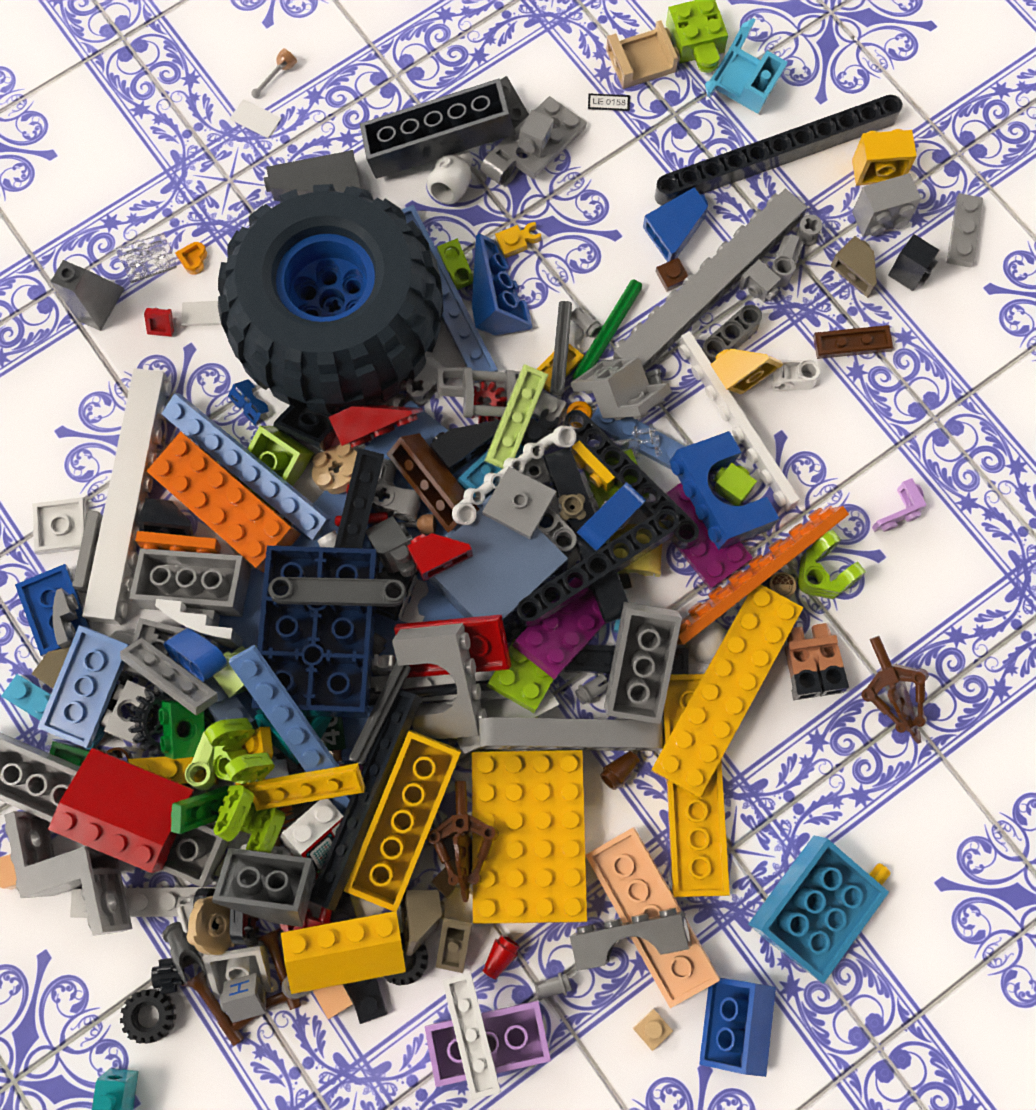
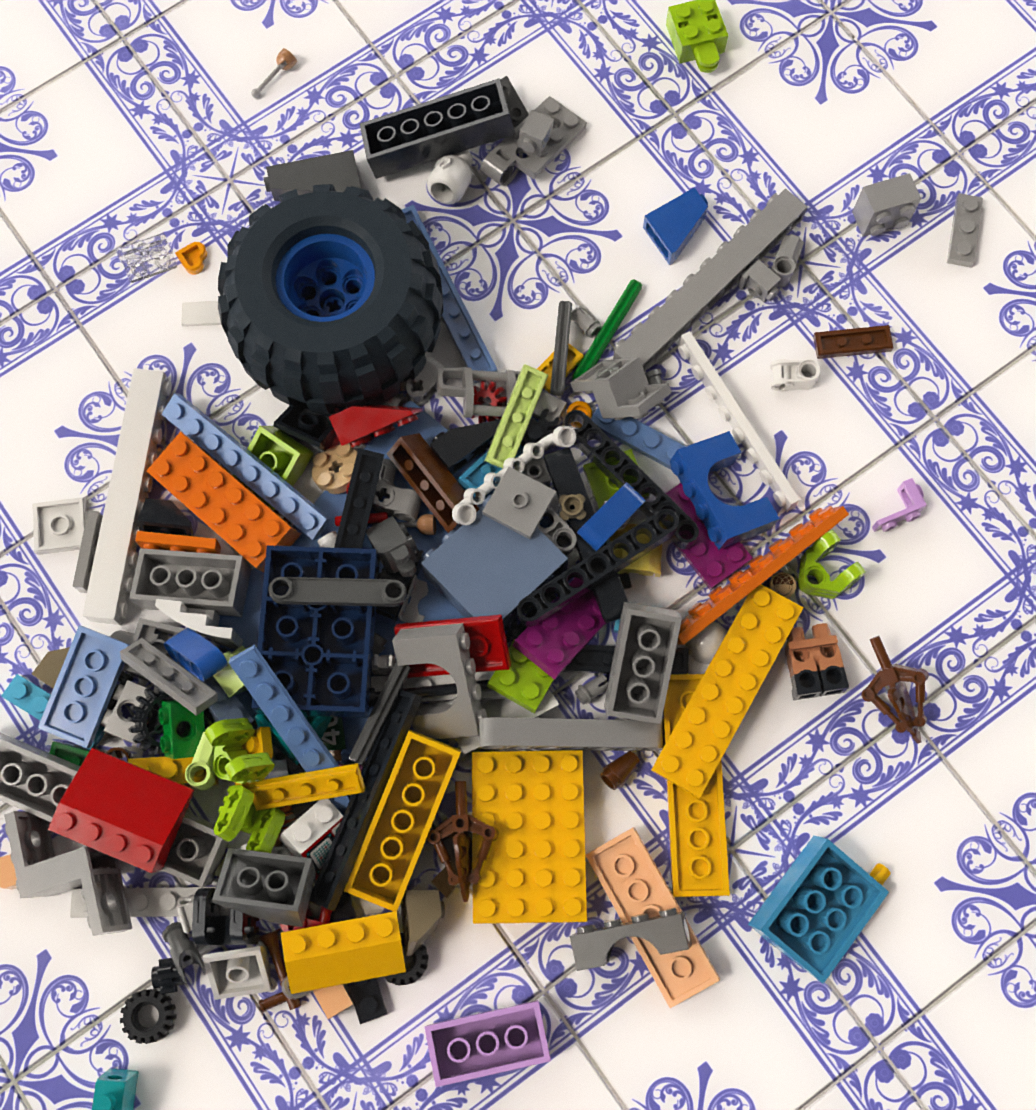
(38, 599): blue plate -> none
(64, 612): light grey slope -> none
(86, 294): dark grey slope -> none
(159, 322): red tile -> none
(197, 810): green plate -> none
(200, 927): tan plate -> none
(230, 1029): reddish brown piece -> none
(243, 998): light grey brick -> none
(245, 388): blue piece -> none
(255, 118): white sticker -> none
(437, 553): red slope -> none
(453, 945): dark tan slope -> none
(456, 263): lime leg -> none
(471, 1036): white plate -> none
(494, 295): blue wedge -> none
(501, 956): red cone -> none
(515, 241): yellow plate -> none
(553, 986): light grey pin -> none
(598, 472): yellow plate -> none
(608, 102): sticker -> none
(634, 443): clear piece -> none
(643, 56): tan panel -> none
(652, 1029): tan plate -> none
(671, 274): reddish brown plate -> none
(734, 484): lime brick -> none
(737, 326): dark grey beam -> none
(738, 1027): blue slope -> none
(743, 369): yellow slope -> none
(745, 76): medium azure piece -> none
(791, 150): black beam -> none
(809, 229): light grey bush -> none
(857, 265): dark tan slope -> none
(883, 156): yellow brick -> none
(914, 263): black brick -> none

